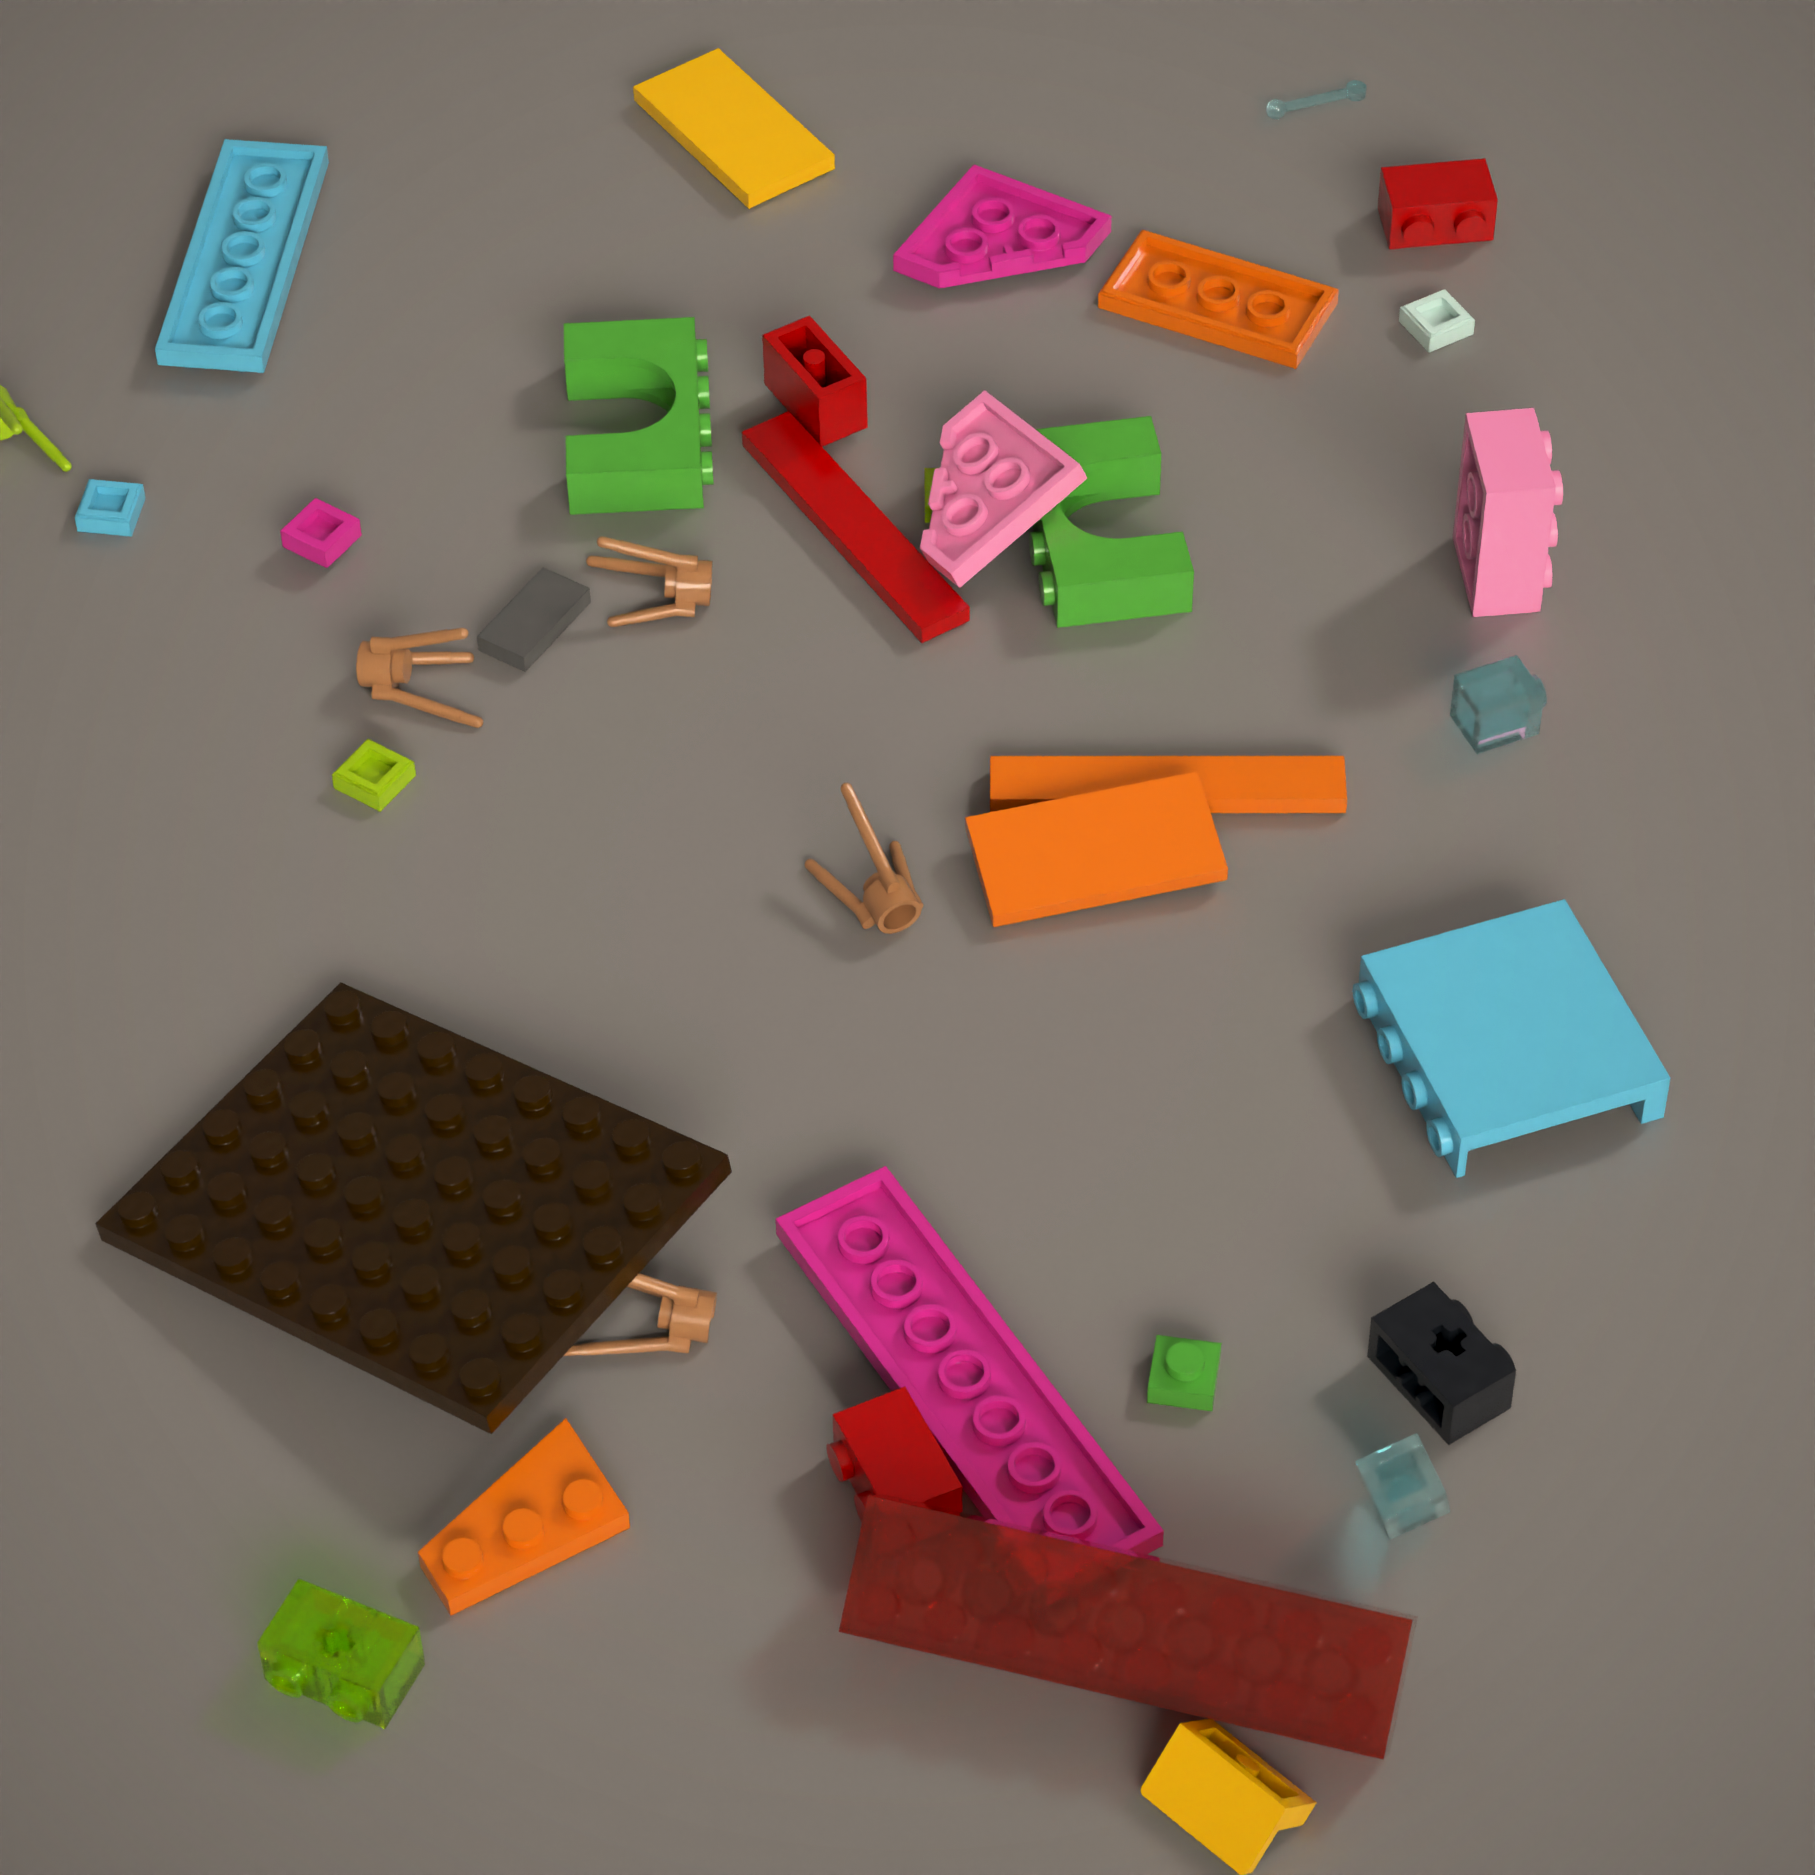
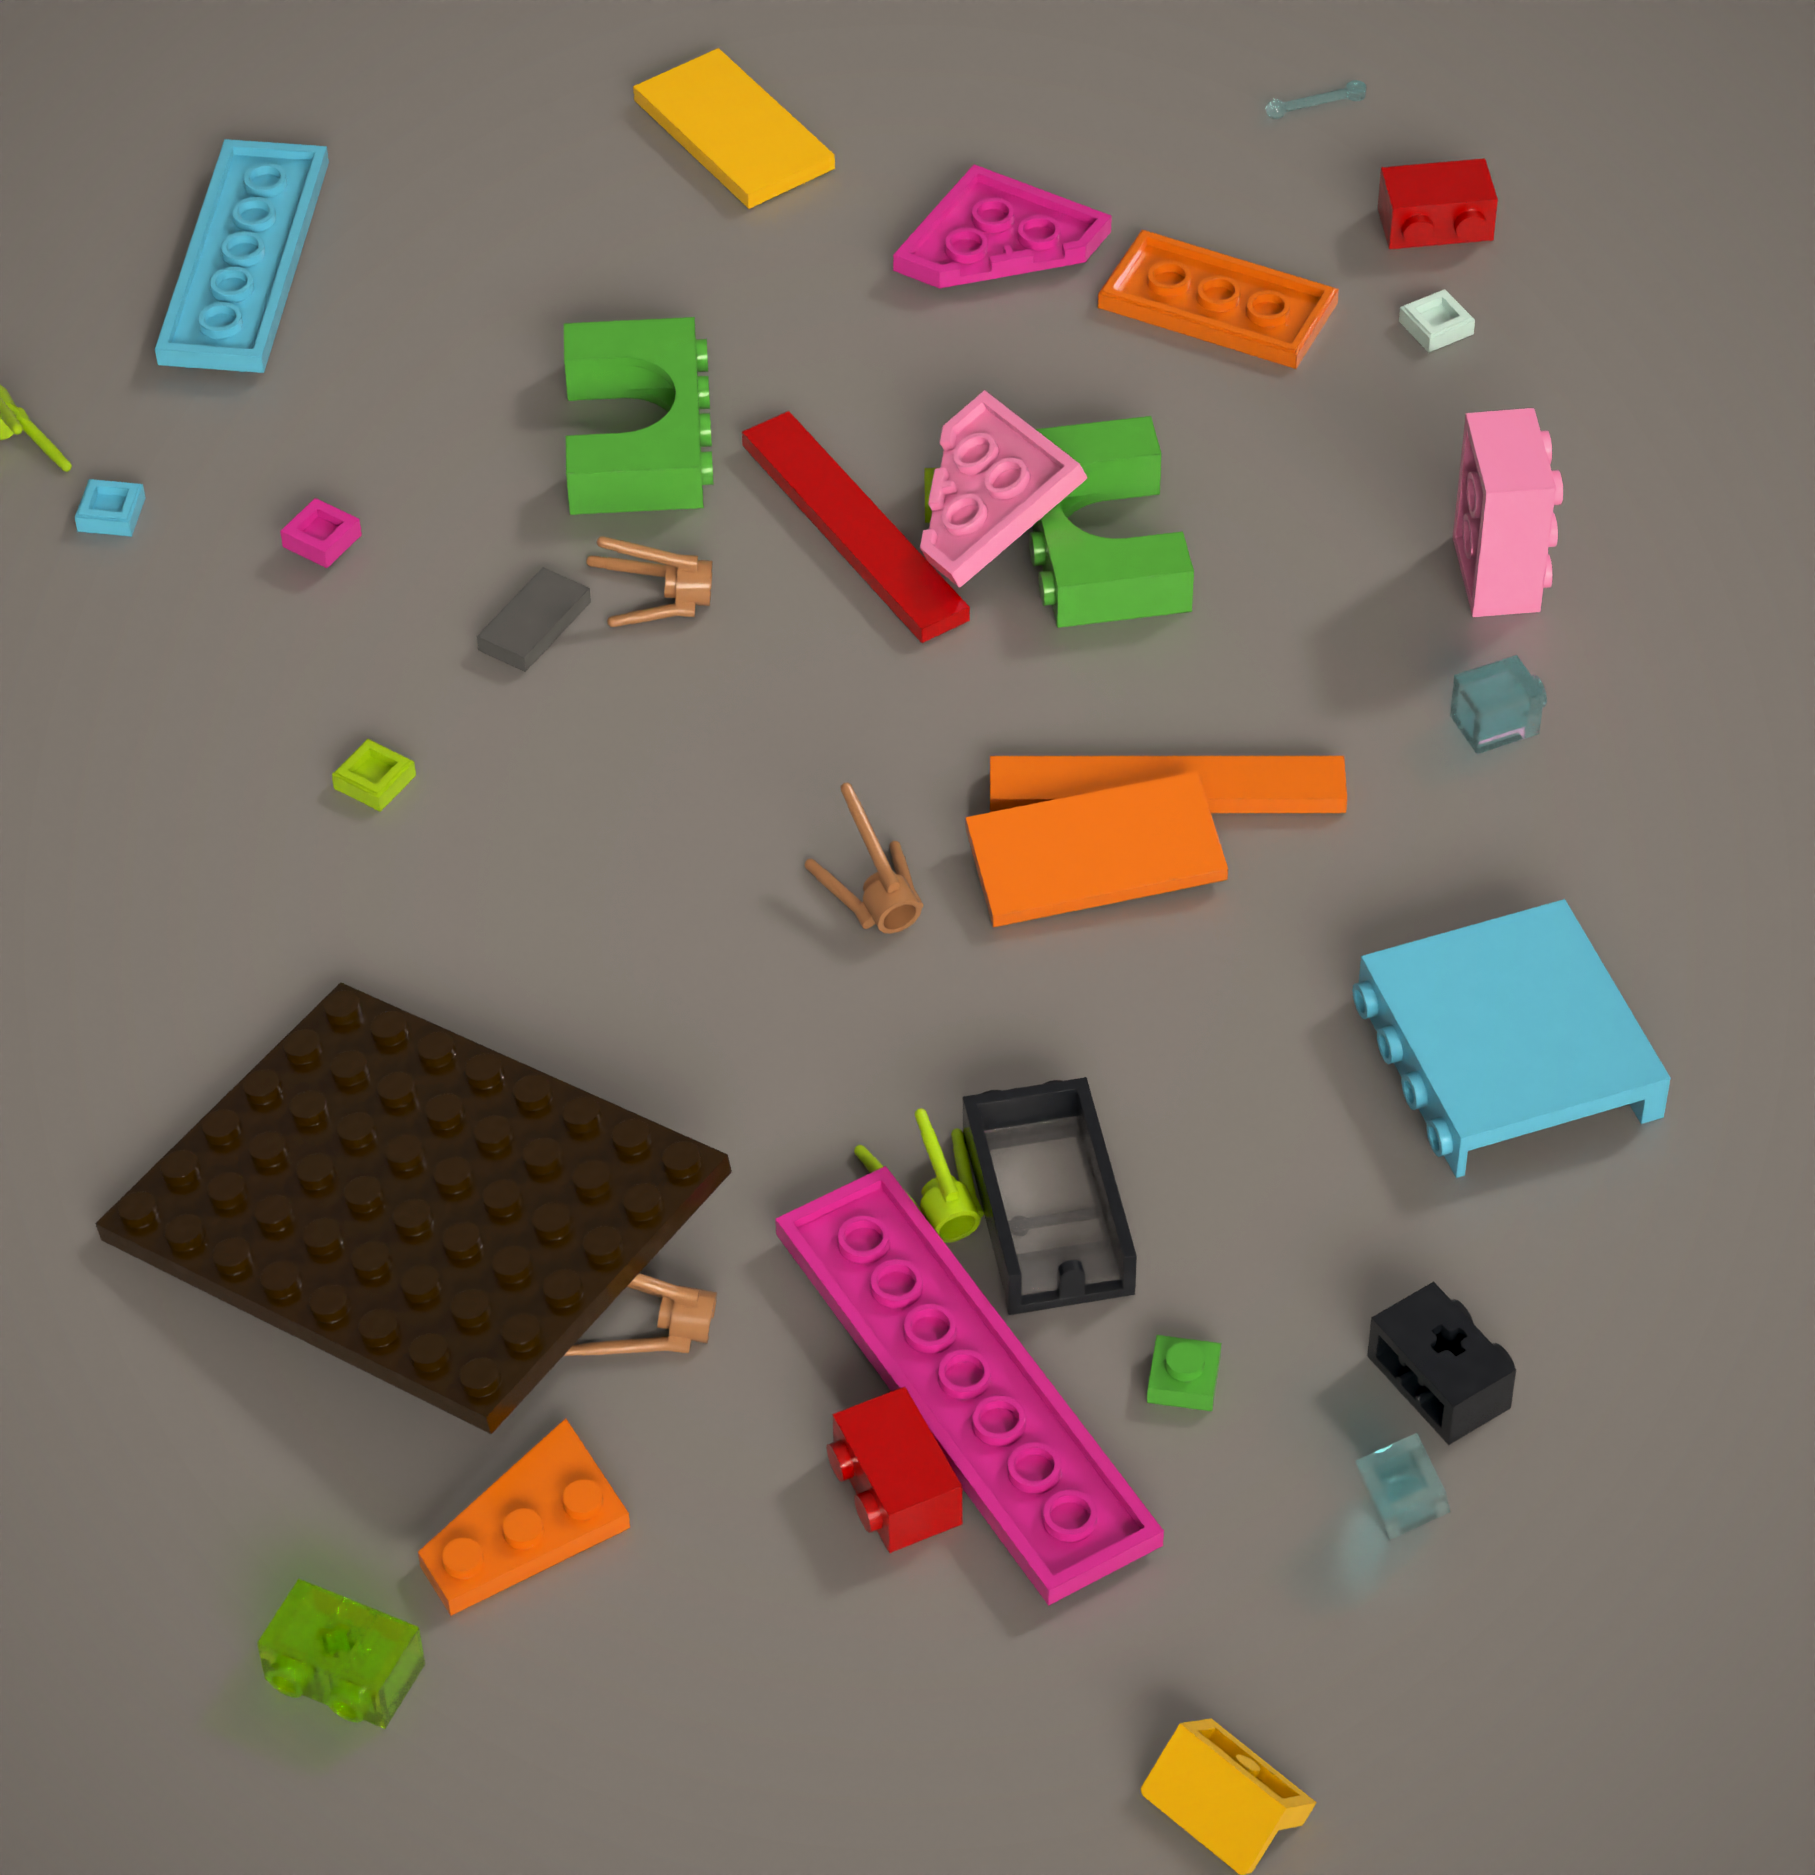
(387, 662): medium nougat plant -> none
(815, 380): red brick -> none
(945, 1202): none -> lime plant
(1049, 1196): none -> door
(1129, 1625): clear red brick -> none

